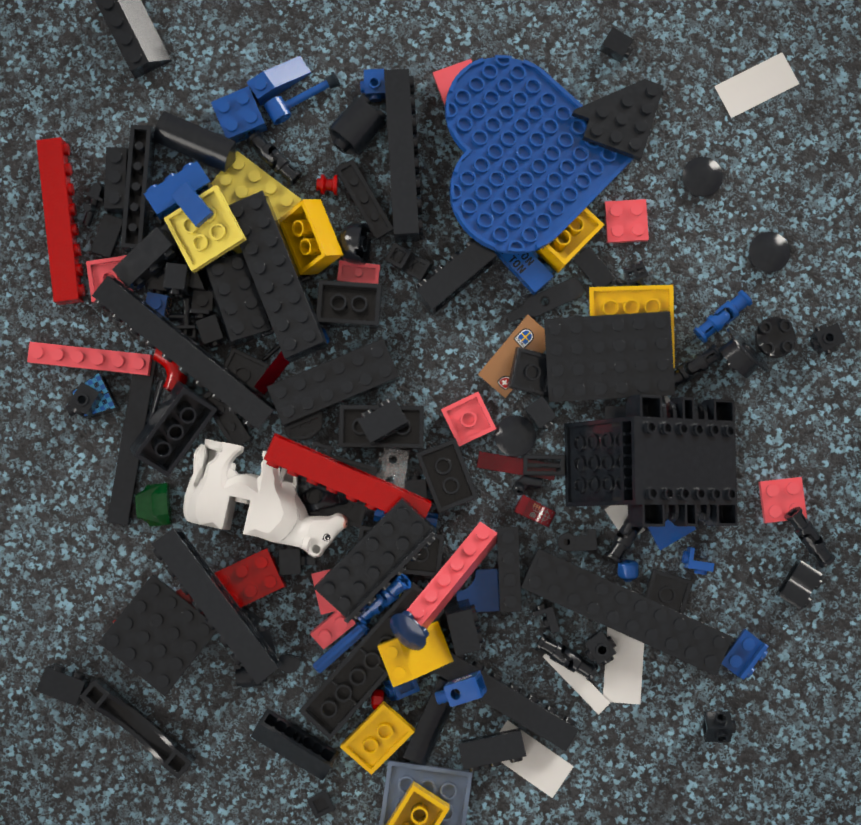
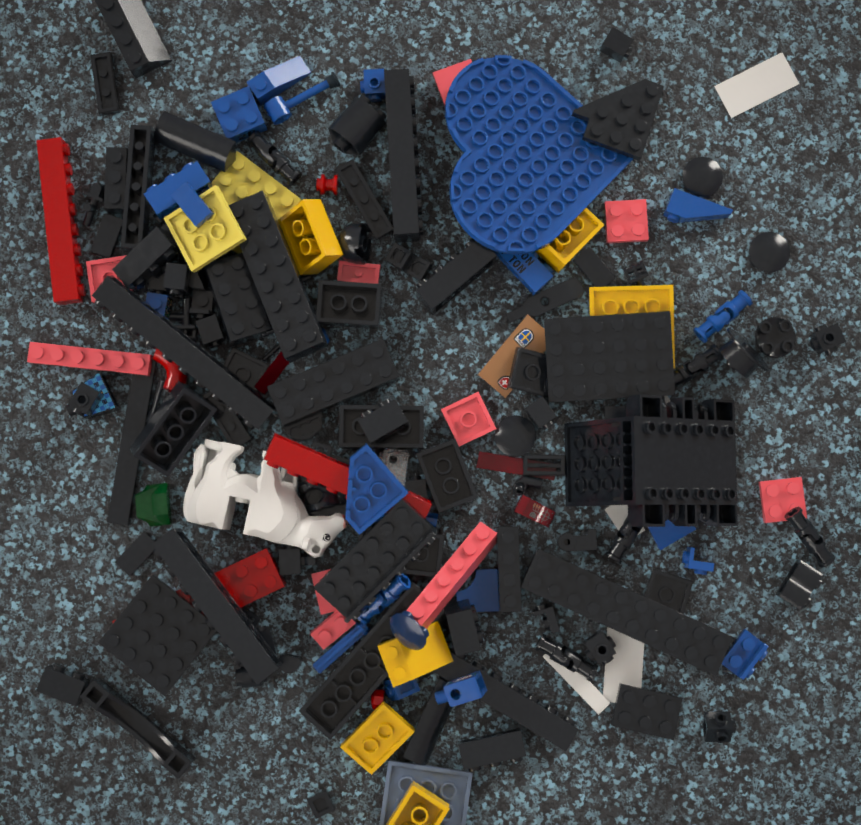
(105, 83): none -> black tile
(136, 554): none -> black tile
(295, 744): black brick -> none
(370, 489): none -> blue plate
(539, 765): white sticker -> none
(628, 570): blue piece -> none
(646, 711): none -> black plate
(689, 208): none -> blue slope

